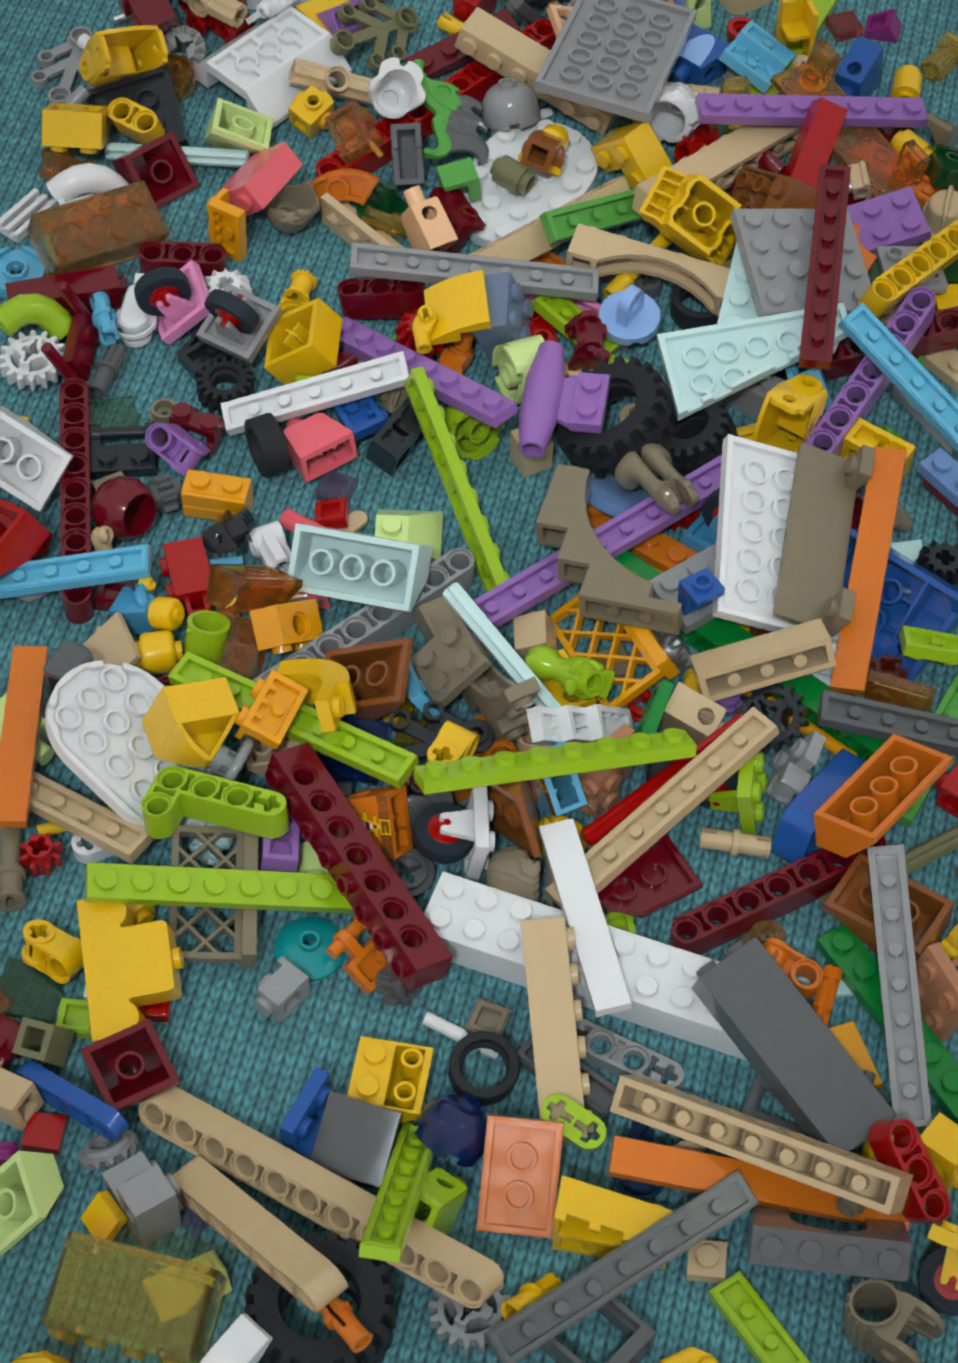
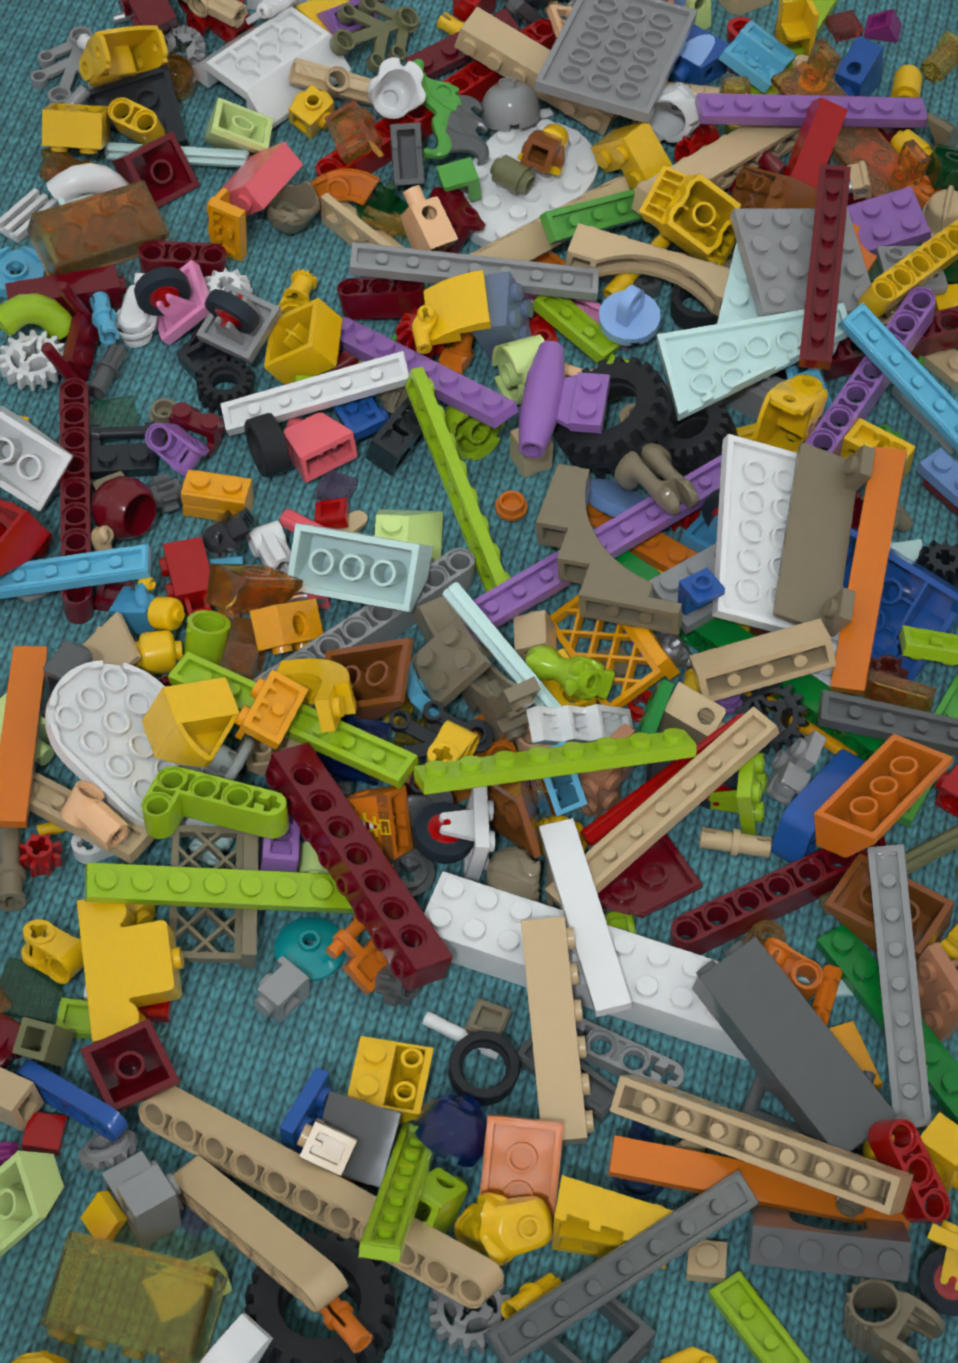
(88, 811): none -> light nougat piece
(326, 1146): none -> tan bracket
(504, 1226): none -> yellow head
(511, 506): none -> orange plate
(579, 1115): lime beam -> none
(590, 338): dark red piece -> none

